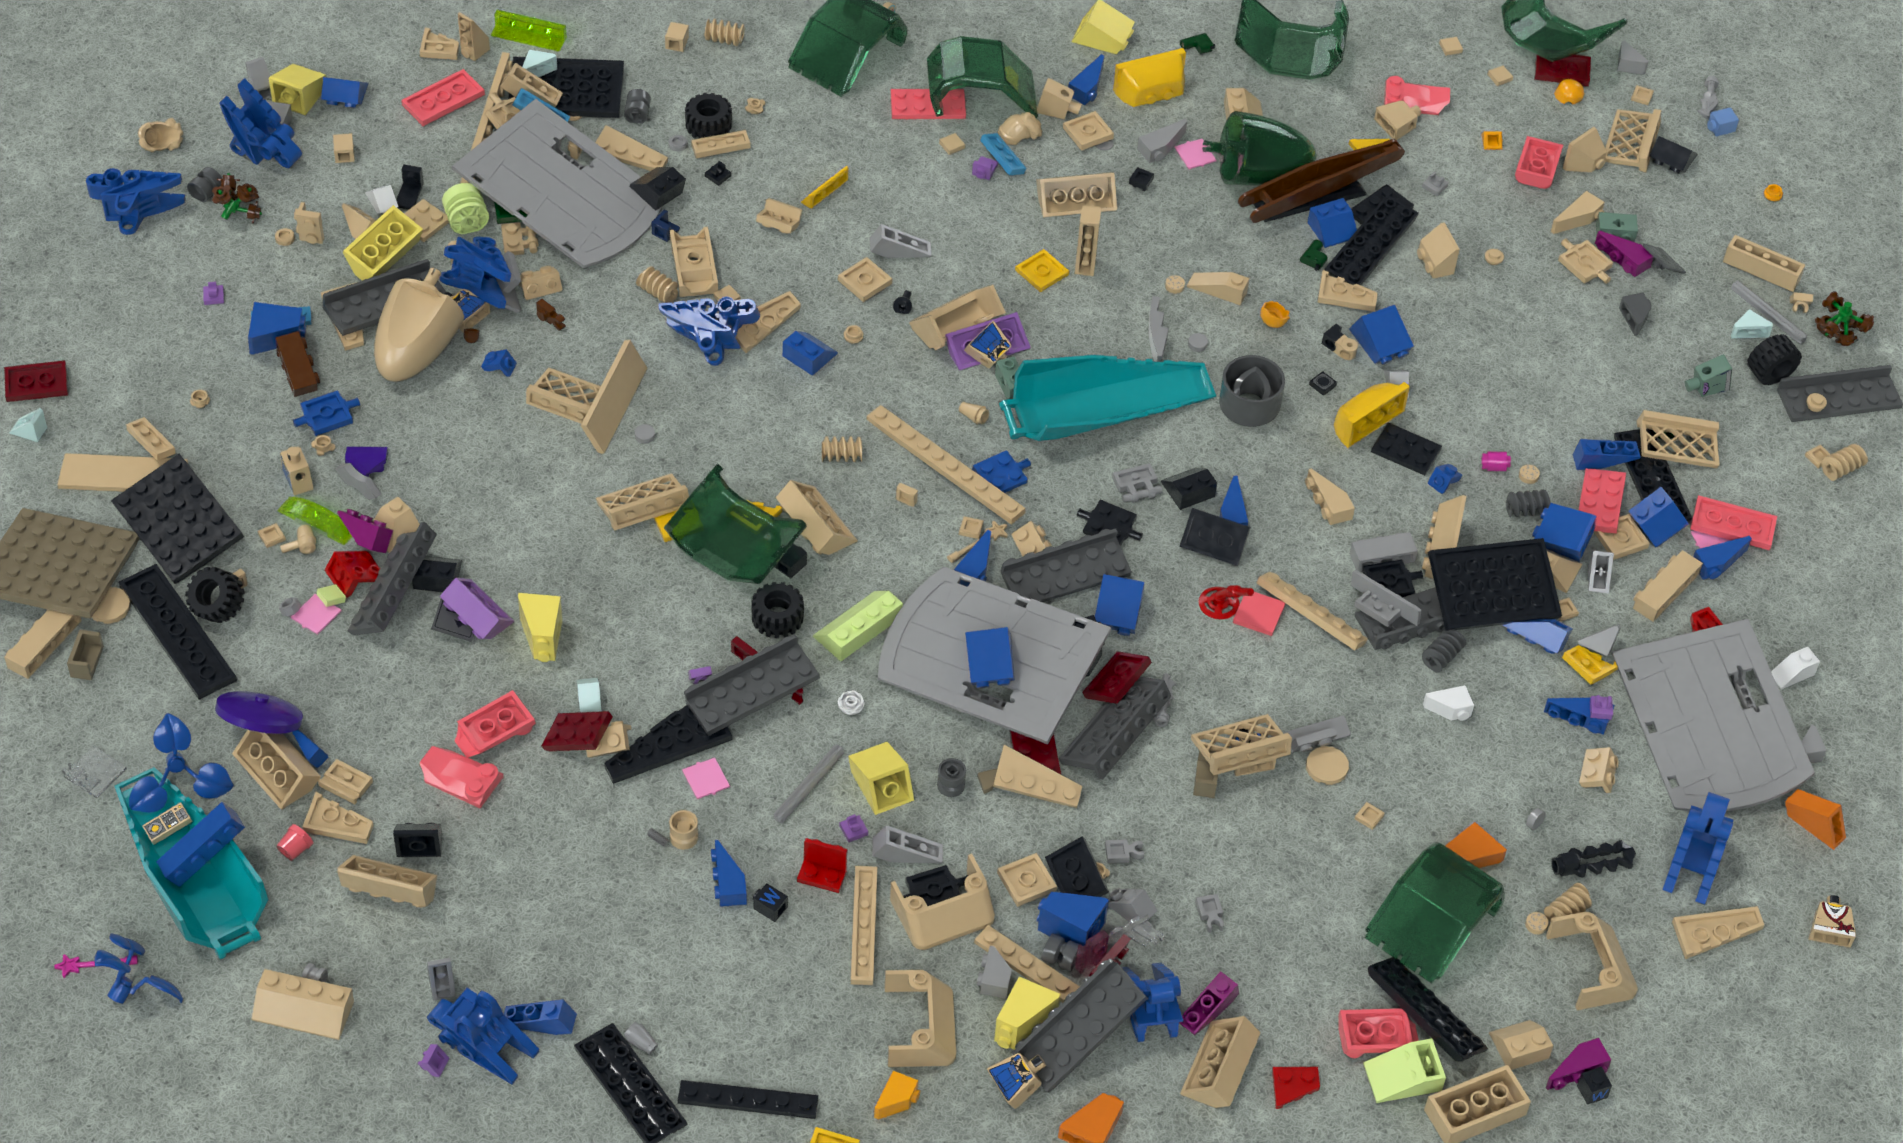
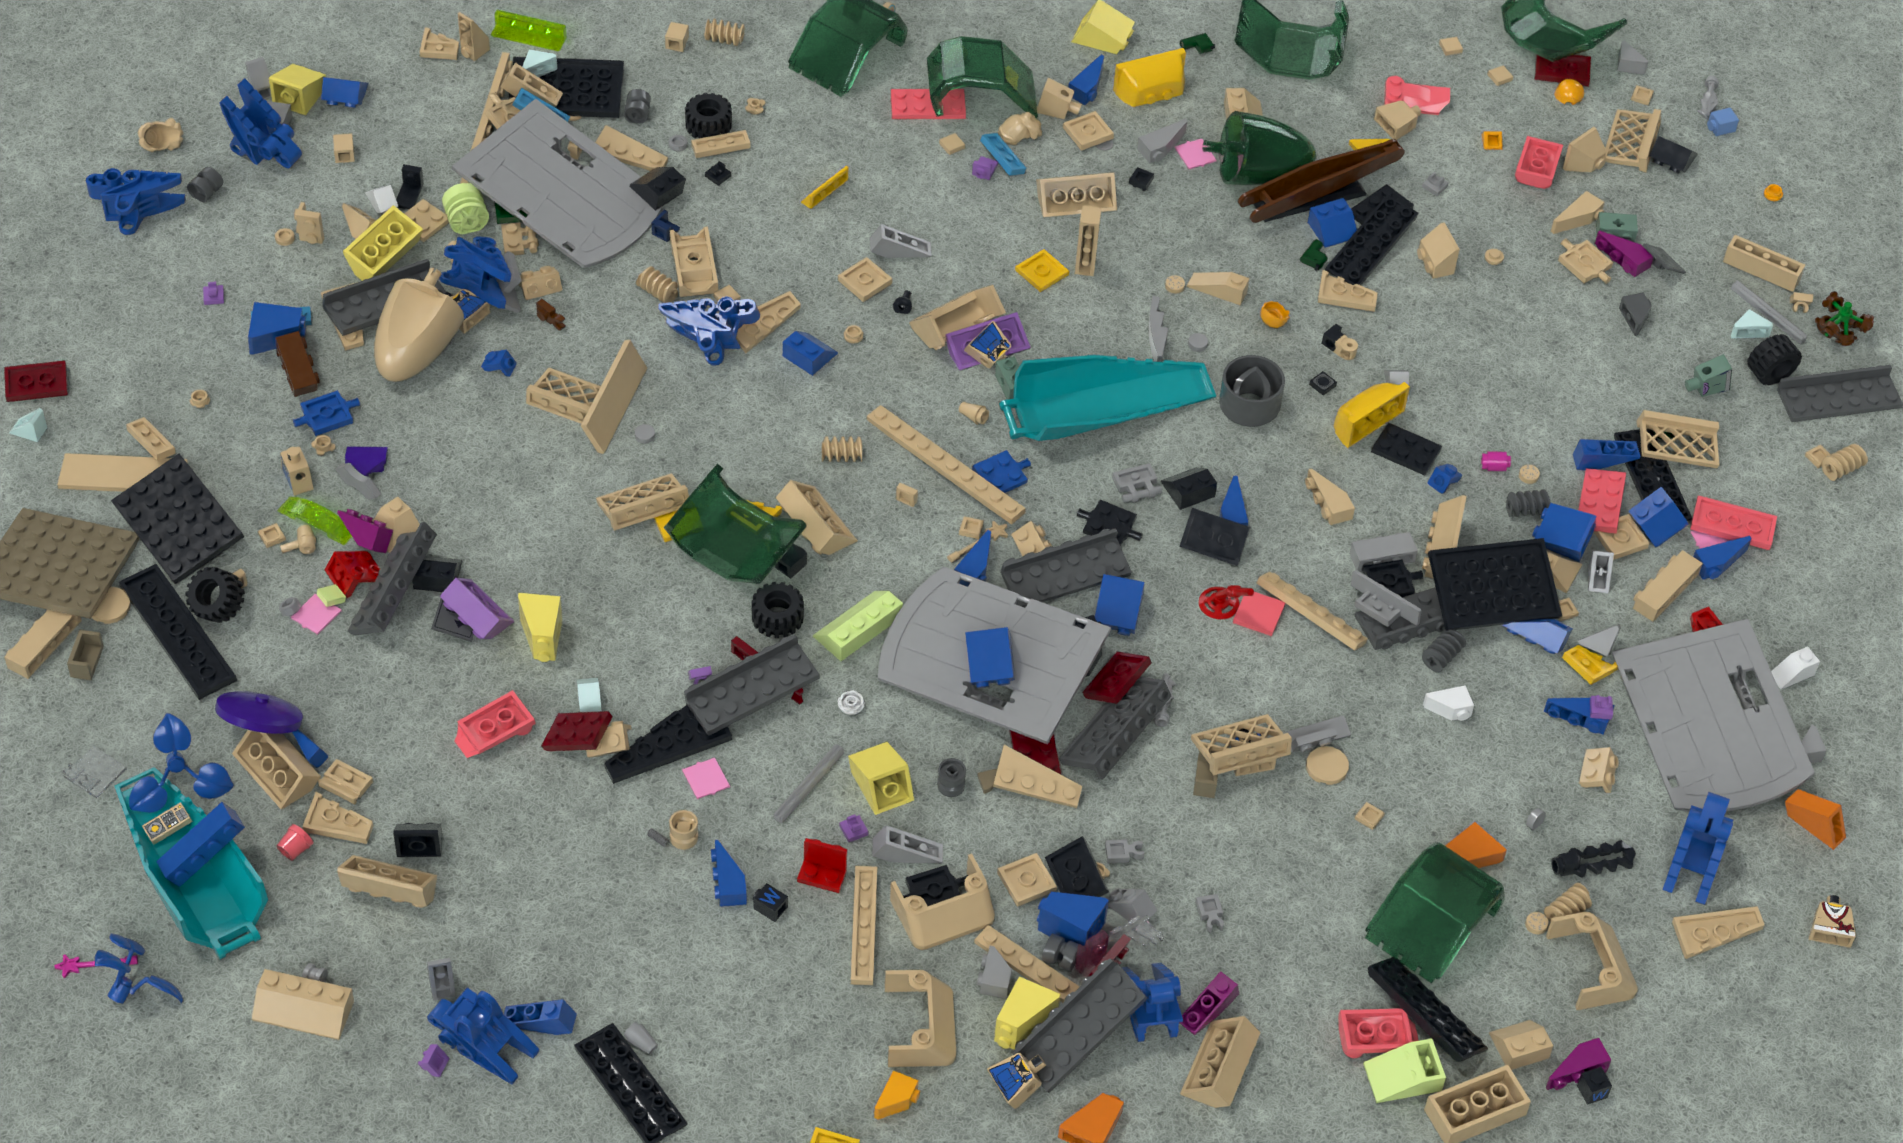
(226, 195): reddish brown plant -> none
(443, 97): coral plate -> none
(460, 775): coral slope -> none
(471, 335): reddish brown hinge -> none
(748, 1099): black plate -> none
(779, 216): tan bracket -> none
(1294, 1083): red wing -> none
(1382, 335): blue slope -> none
(1816, 402): tan plate -> none

